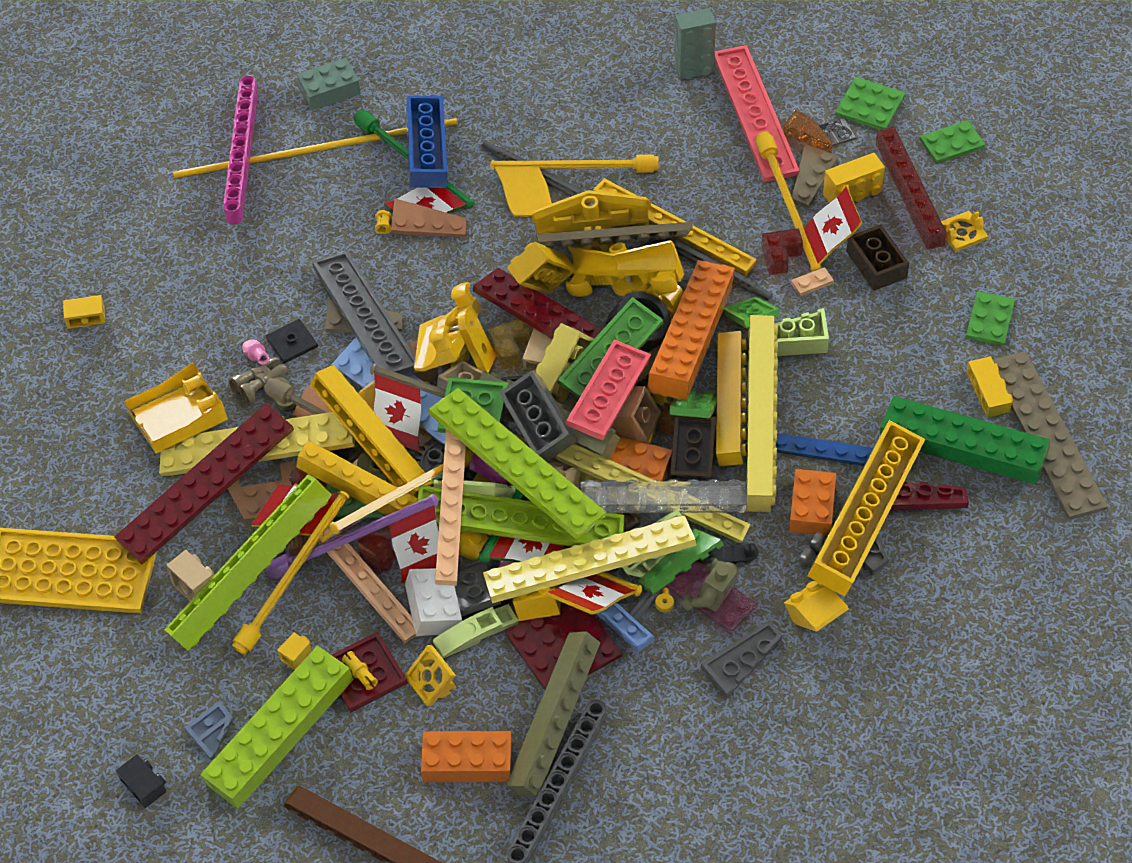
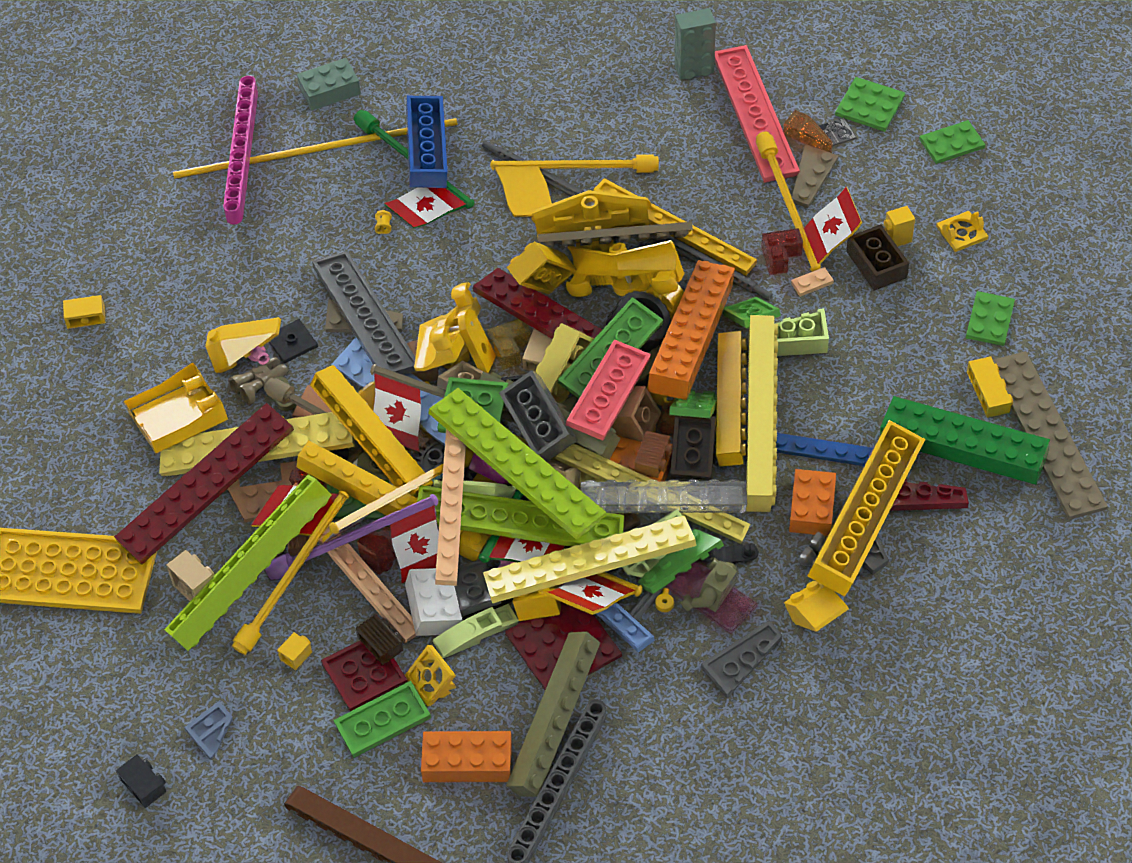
(233, 341): none -> yellow wedge
(277, 727): lime brick -> none
(360, 670): yellow pin -> none
(379, 639): none -> dark brown brick
(382, 719): none -> bright green plate
(421, 220): nougat wing -> none
(652, 454): none -> dark orange brick
(861, 176): yellow brick -> none
(900, 225): none -> yellow brick
(911, 188): clear red brick -> none

